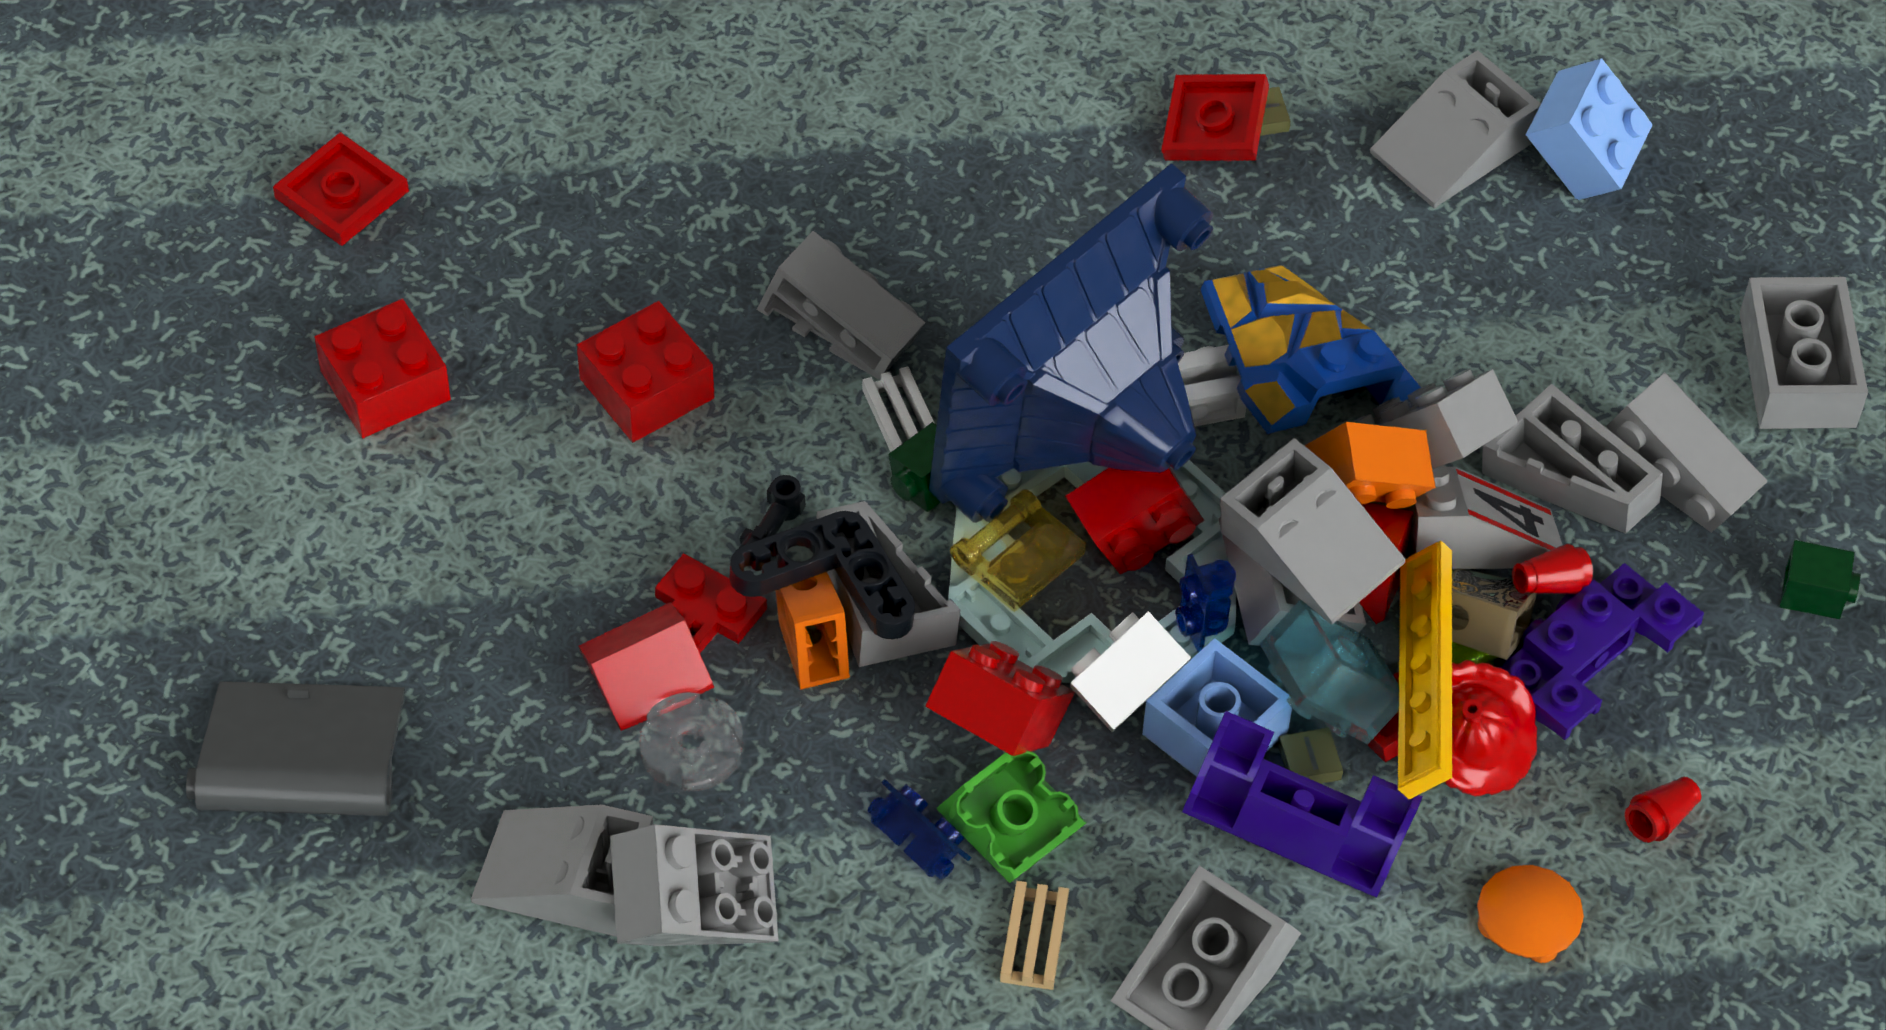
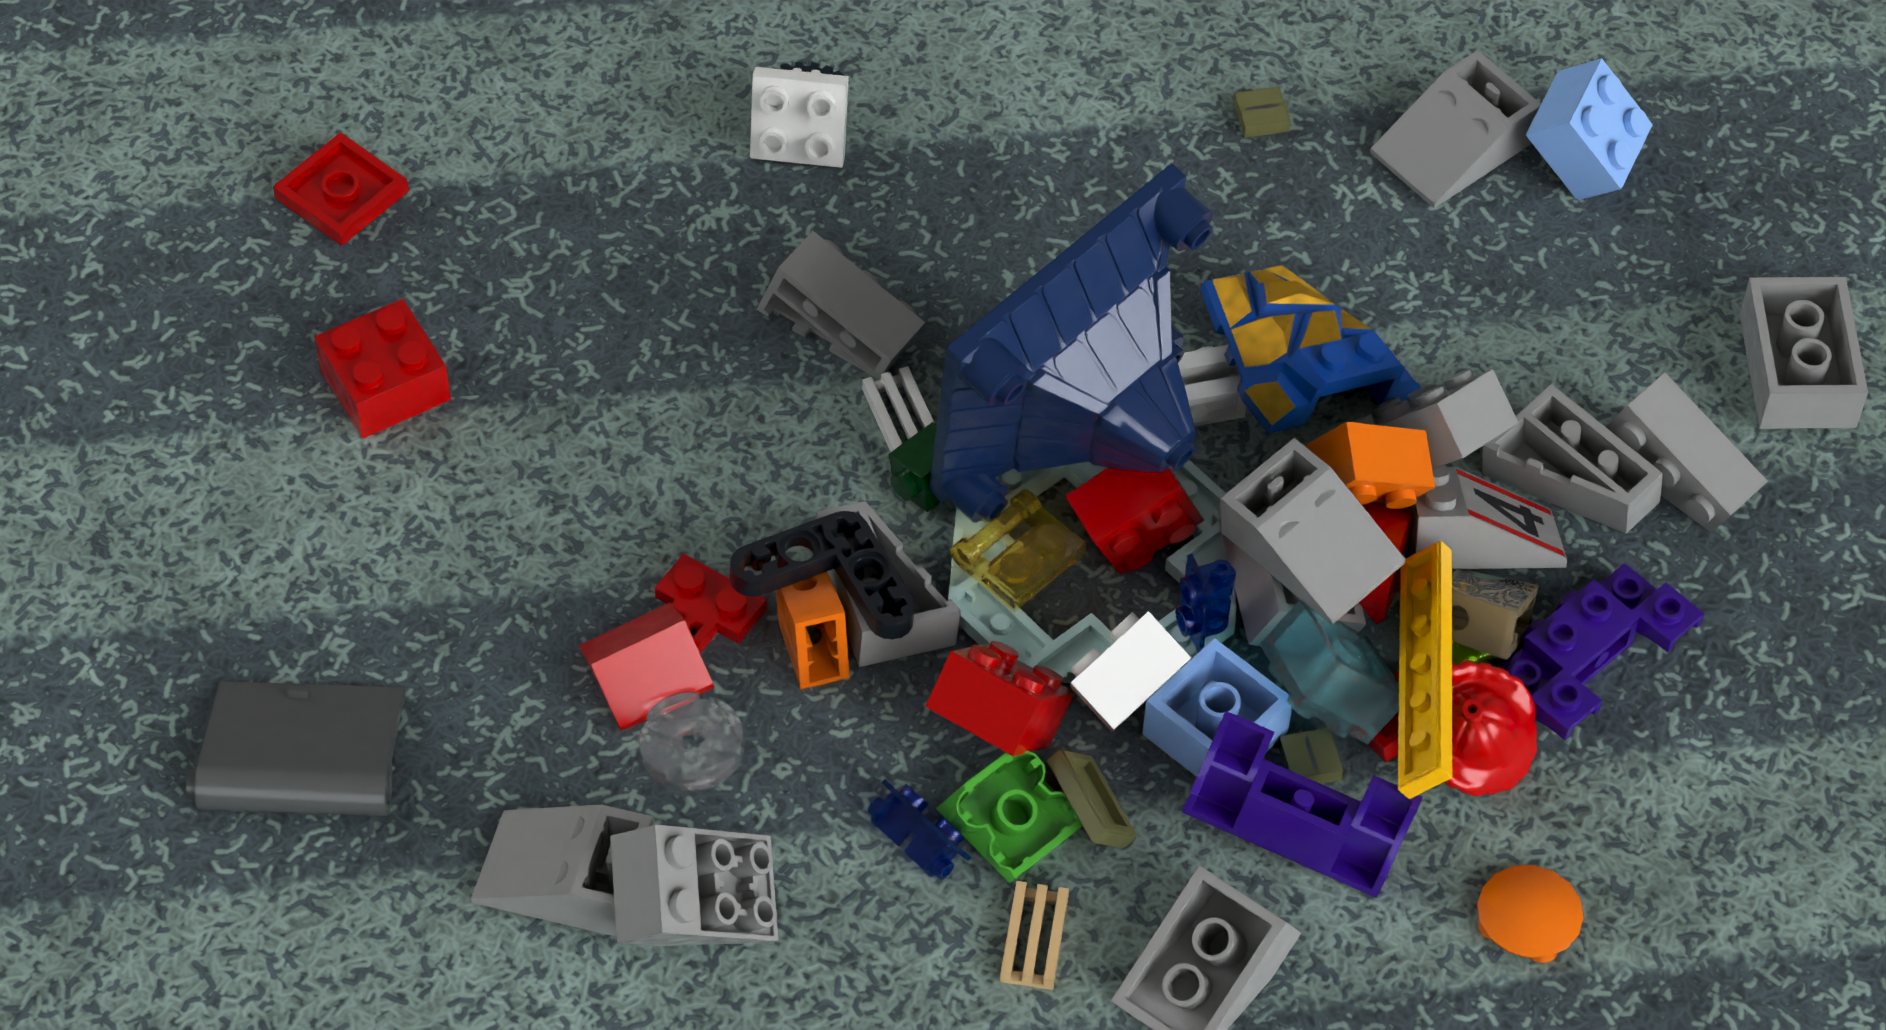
(645, 371): red brick -> none
(786, 504): black bar -> none
(799, 114): none -> white plate
(1092, 799): none -> olive tile
(1215, 117): red plate -> none
(1555, 571): red cone -> none
(1661, 809): red cone -> none
(1819, 580): dark green brick -> none

